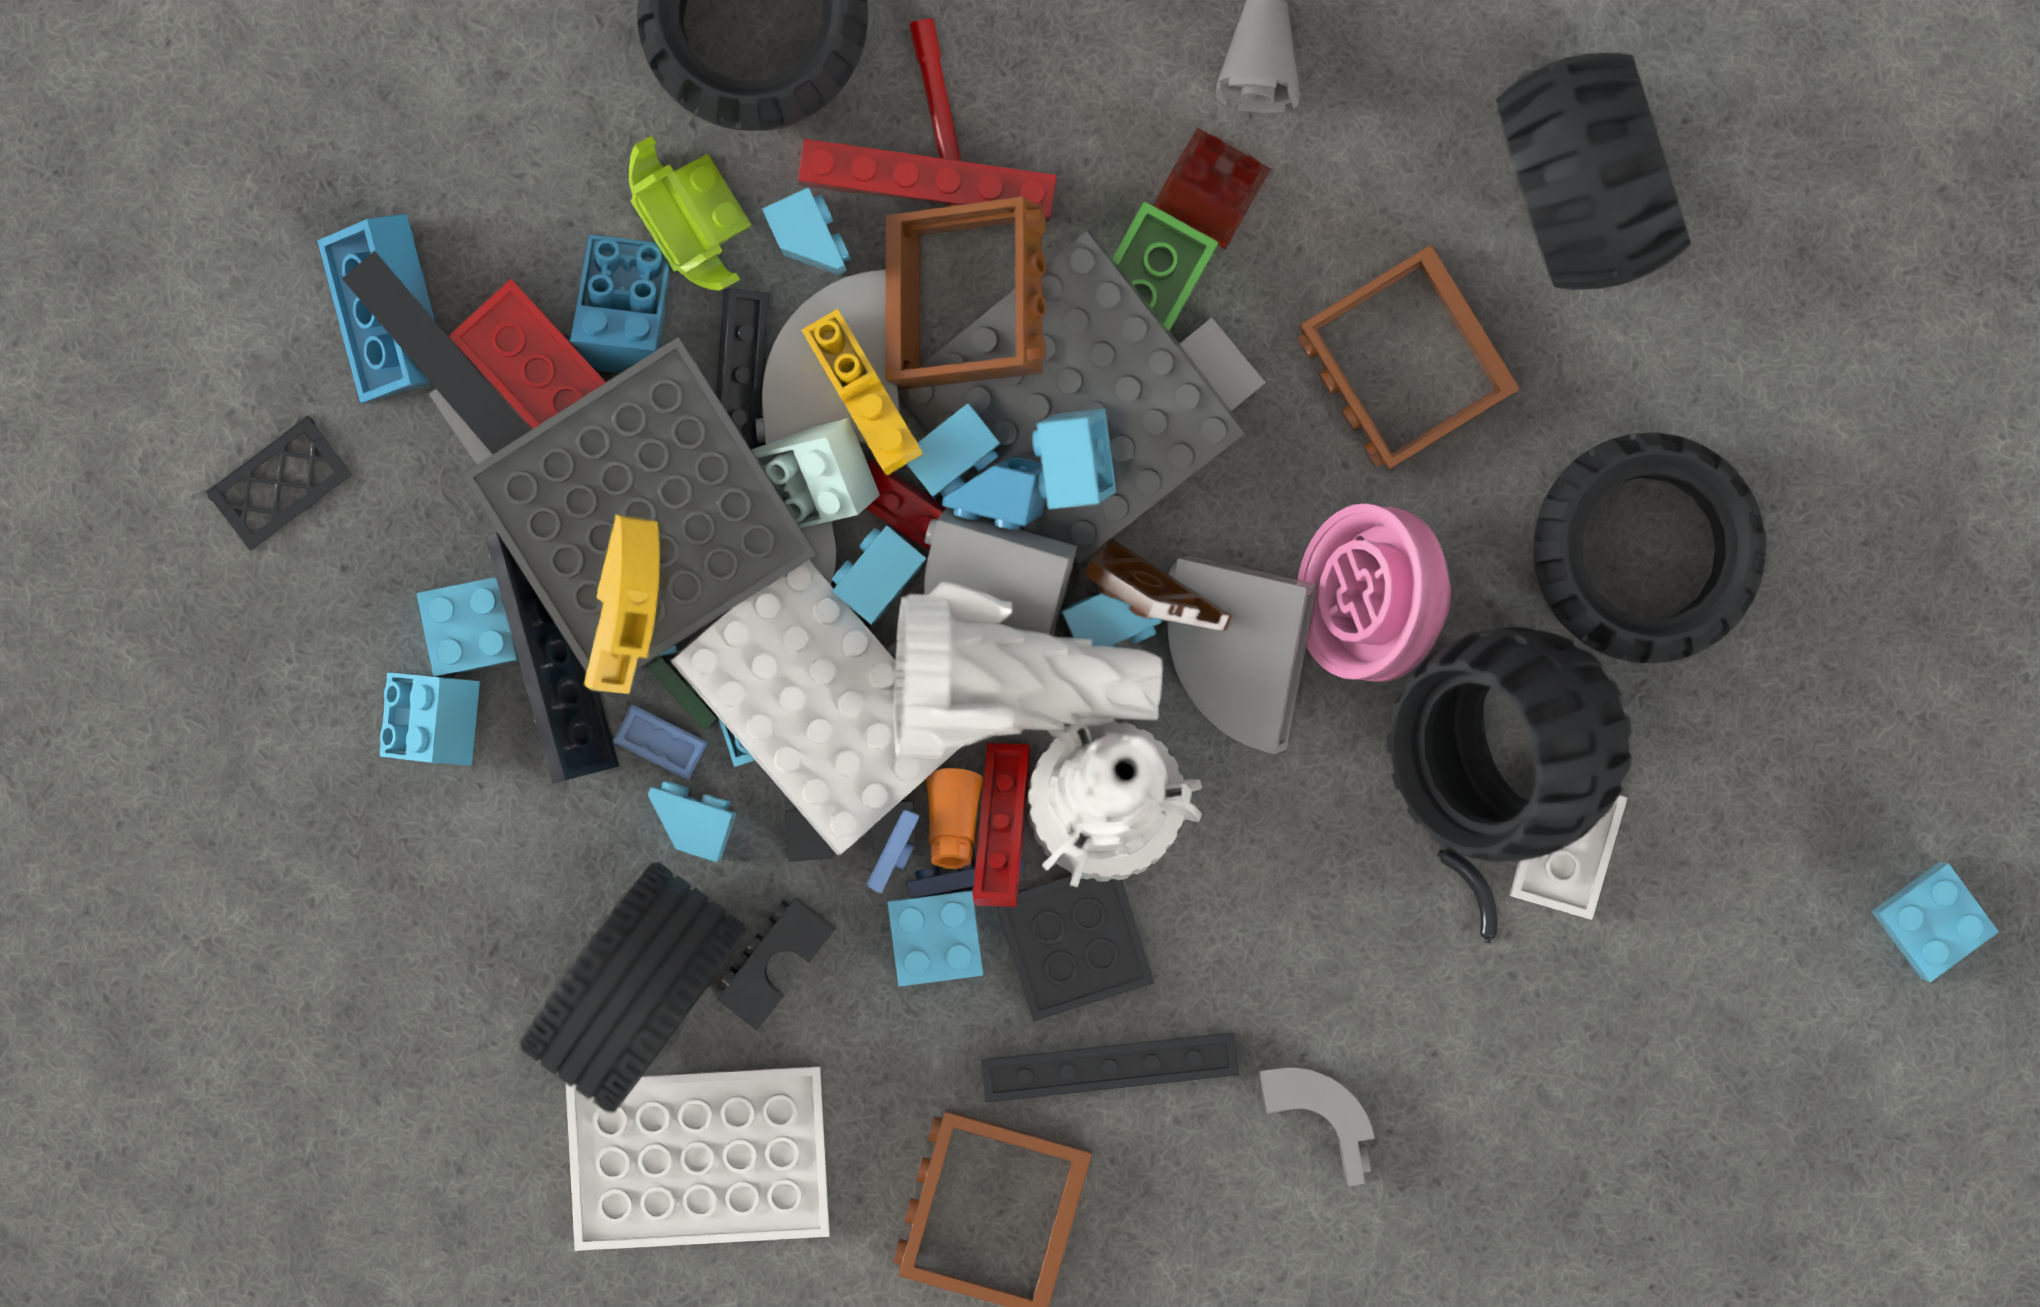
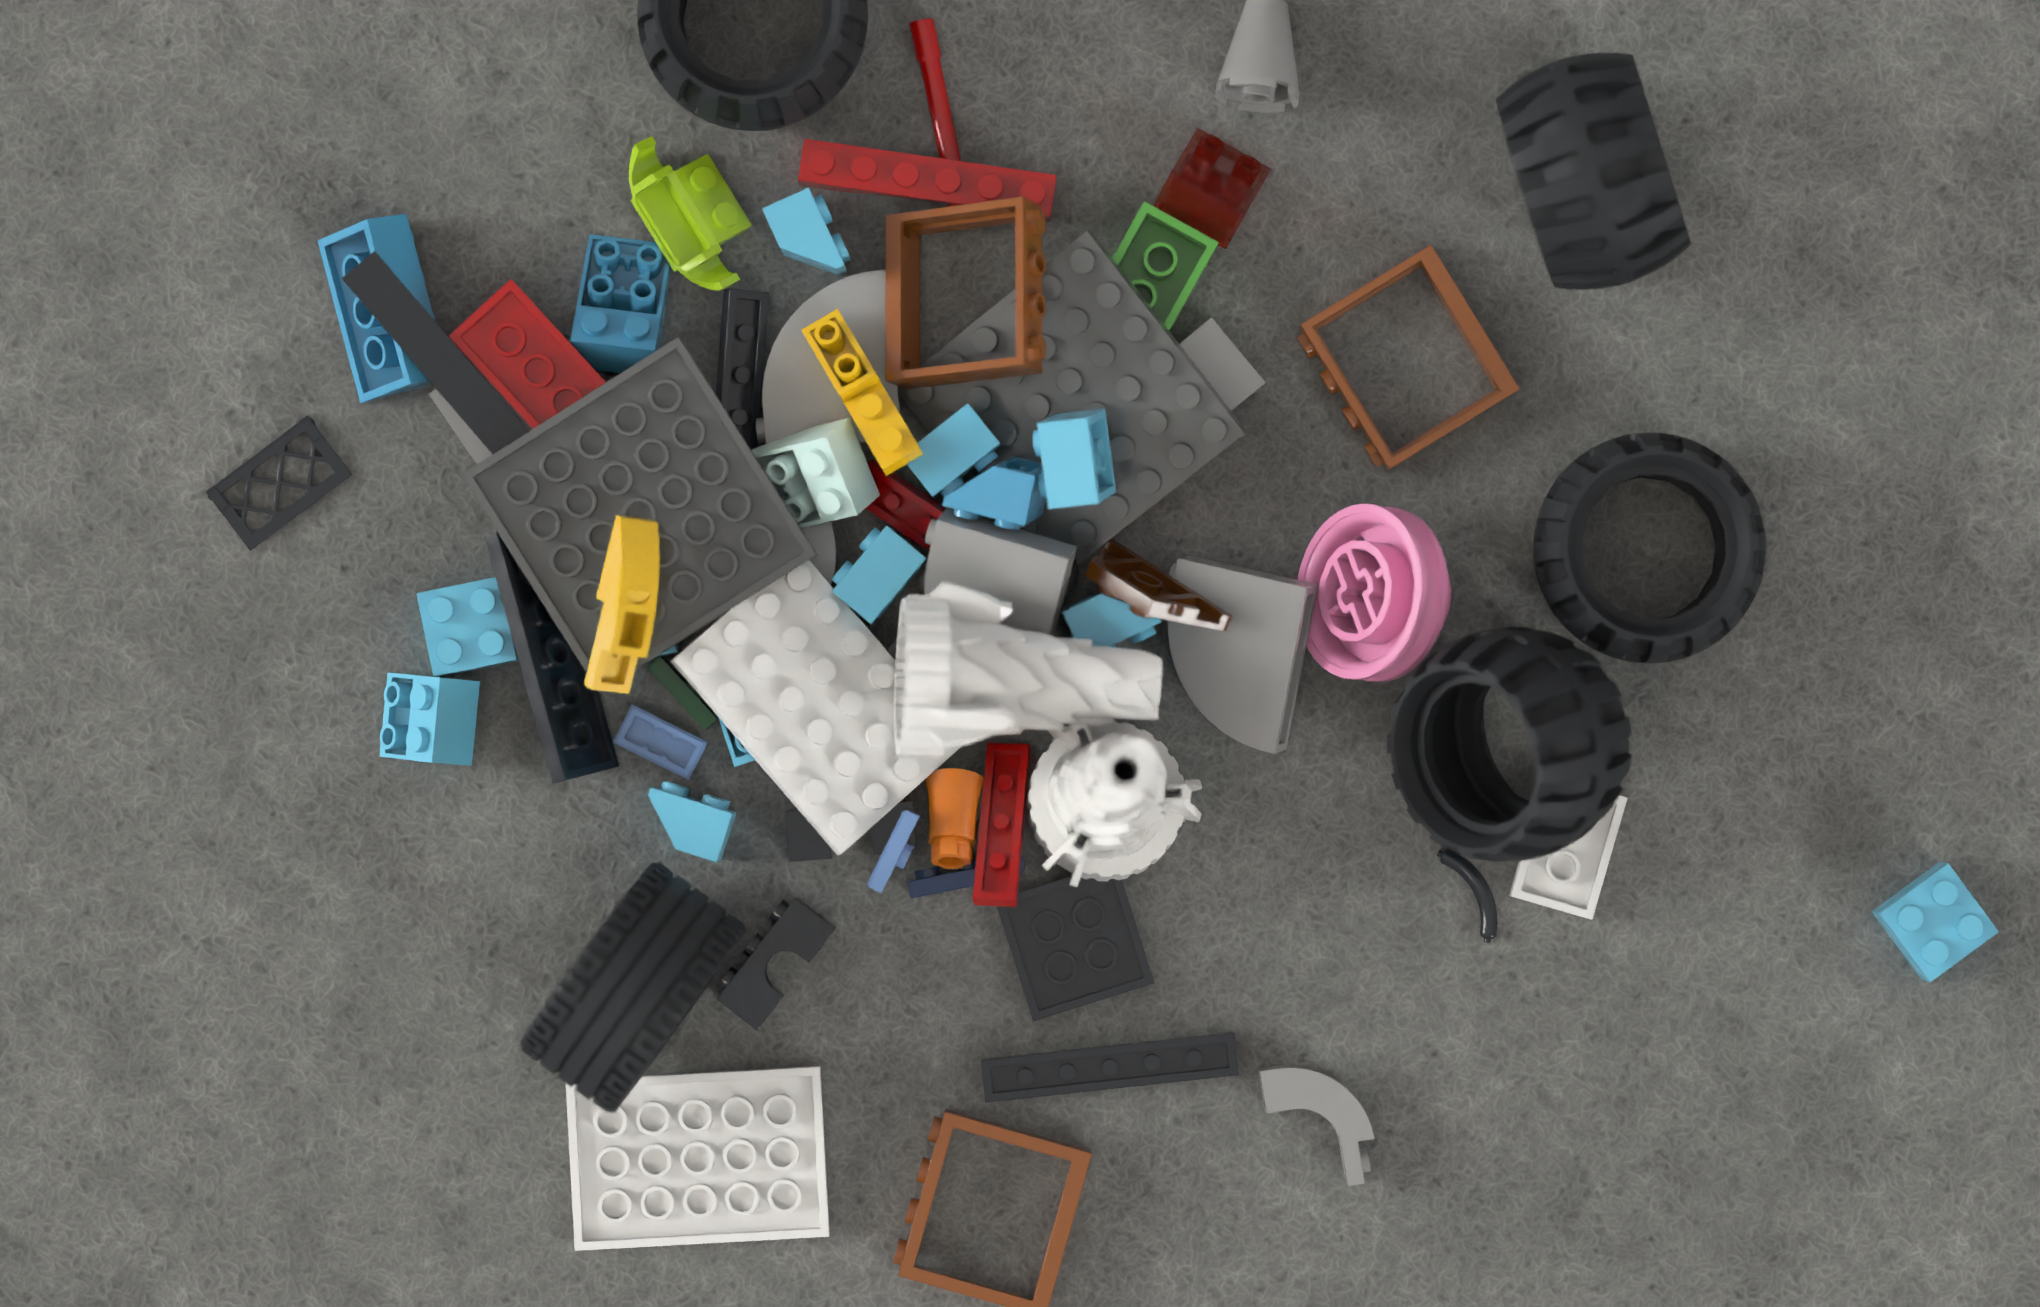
(935, 937): medium azure brick -> none

